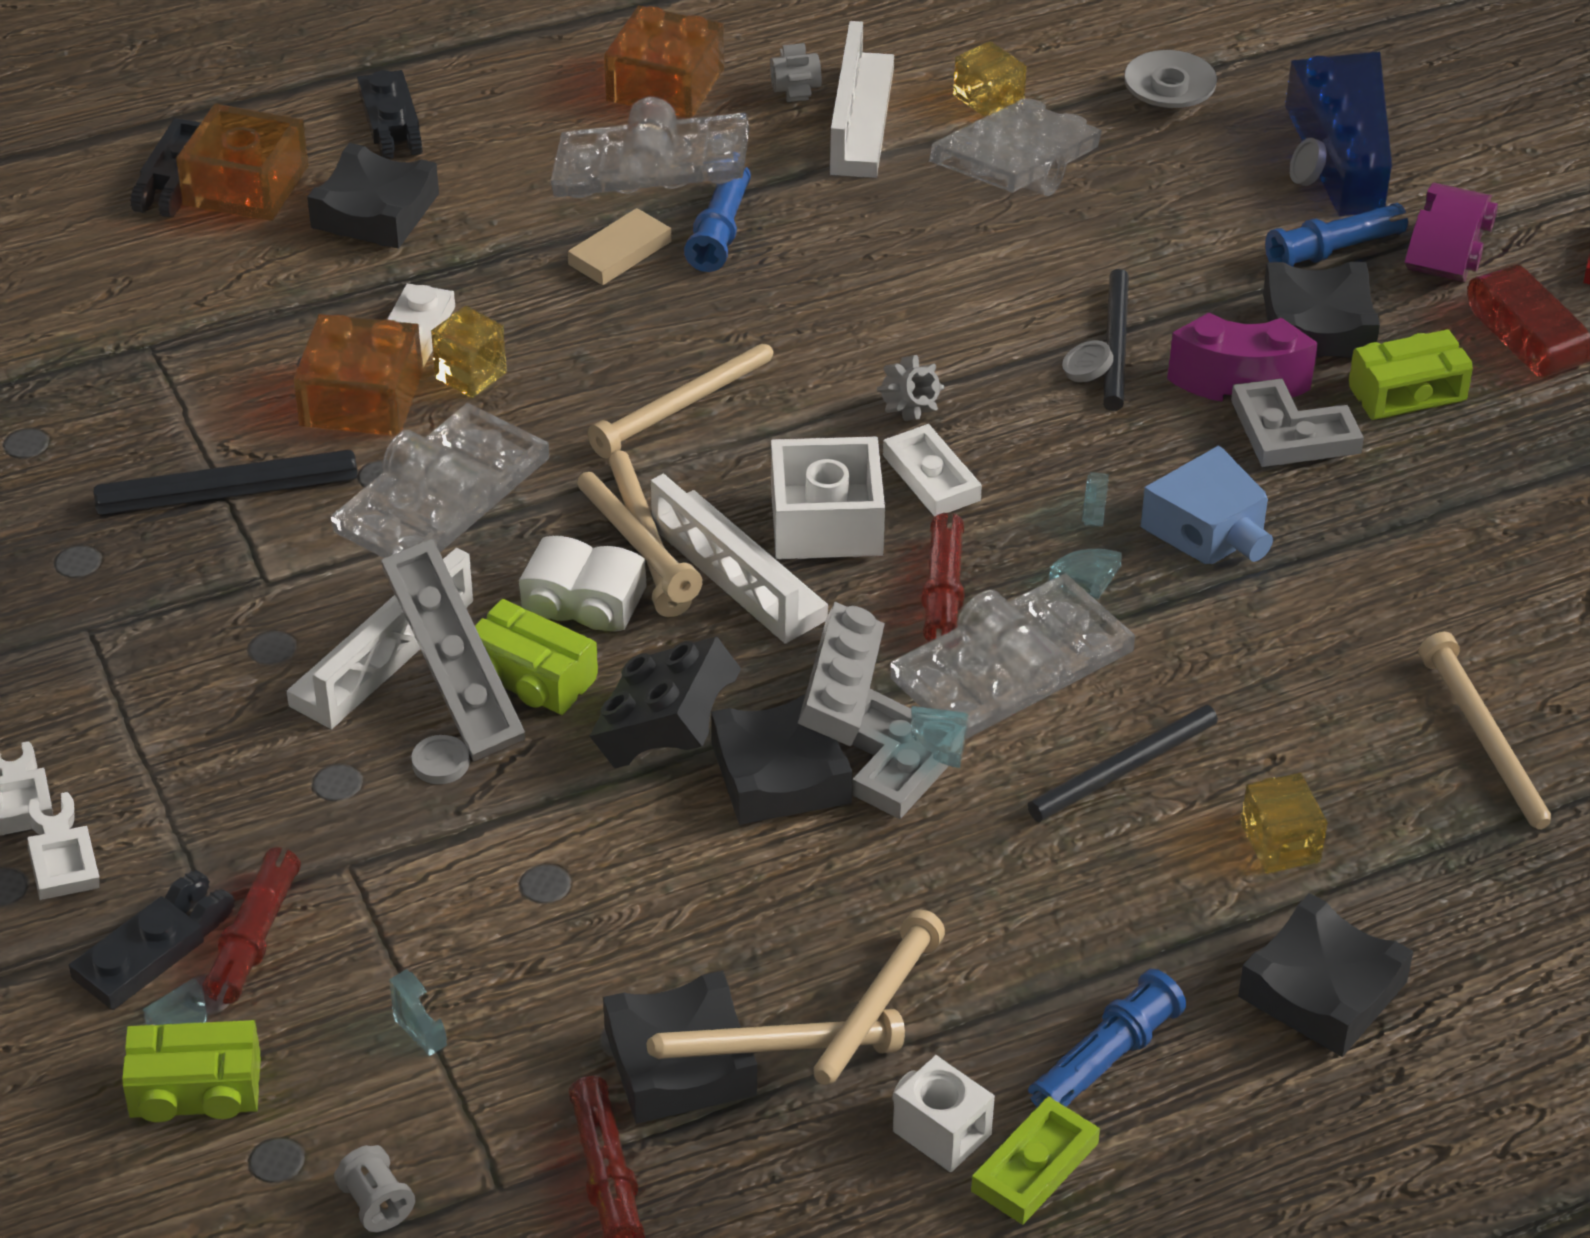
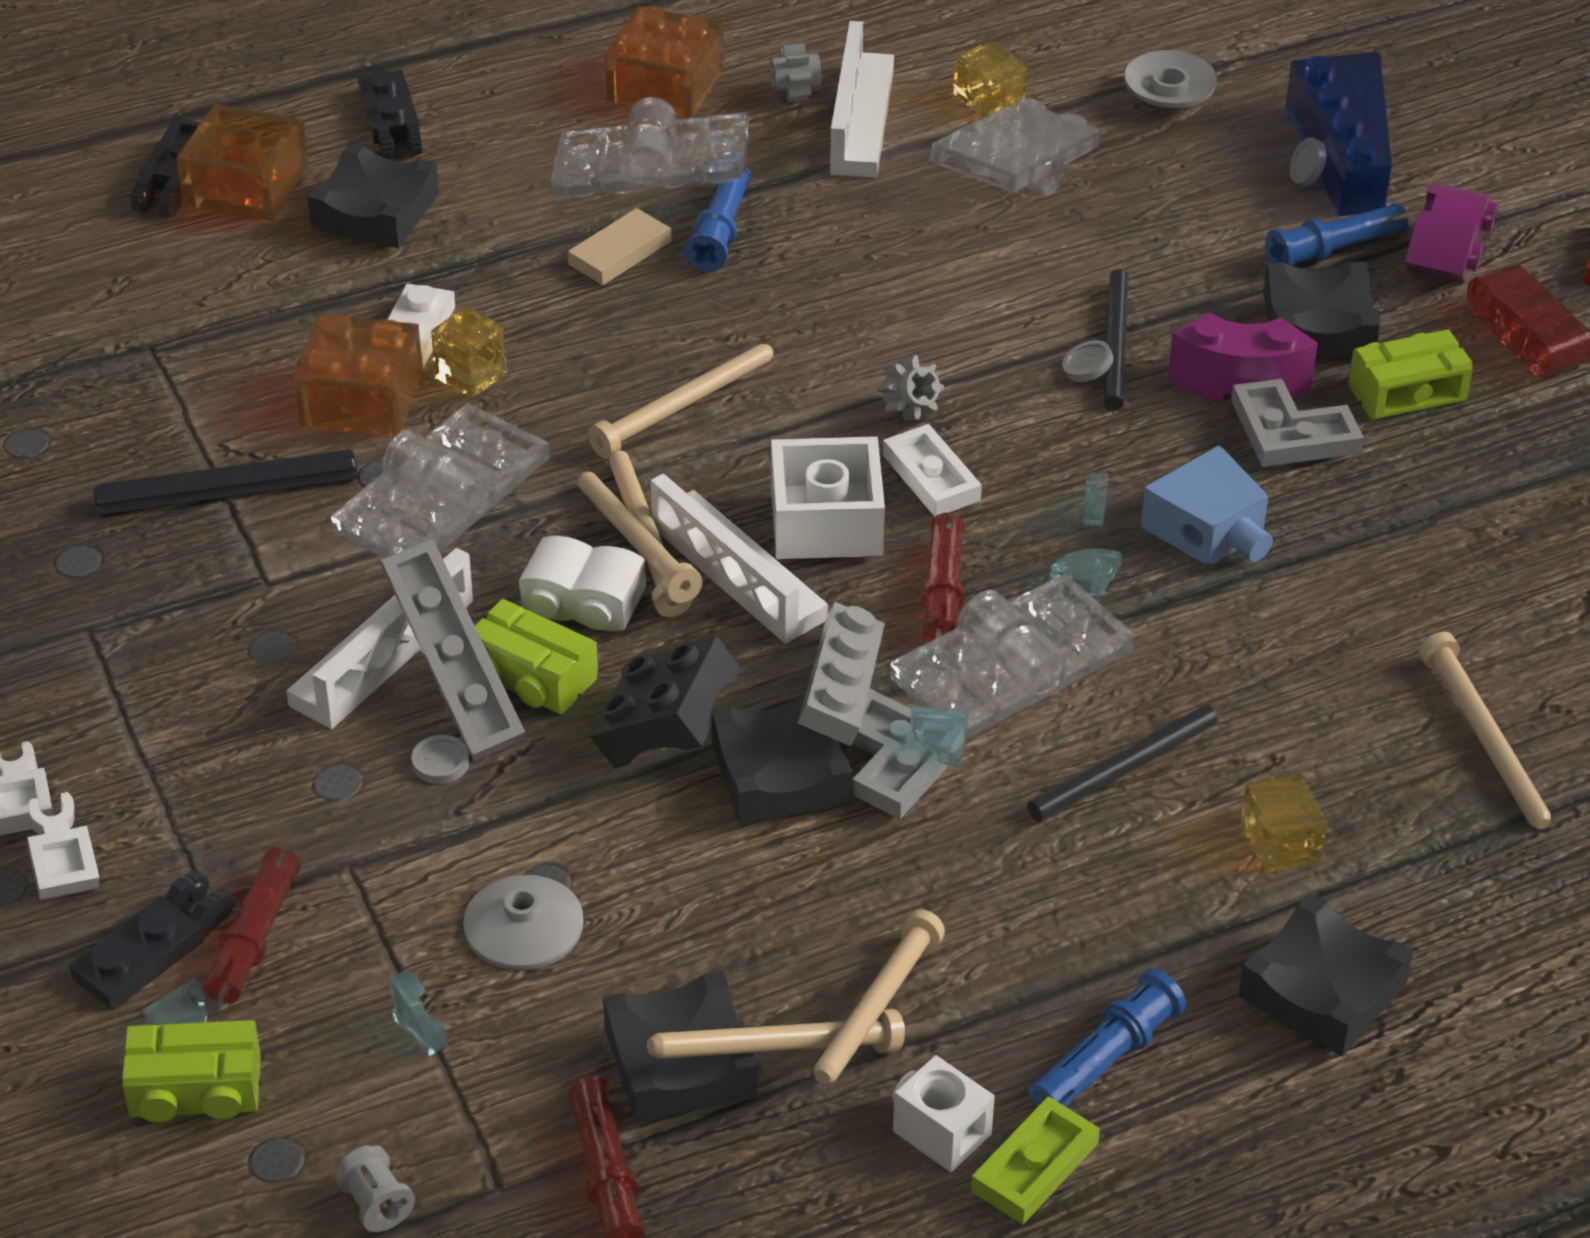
(523, 922): none -> light grey dish

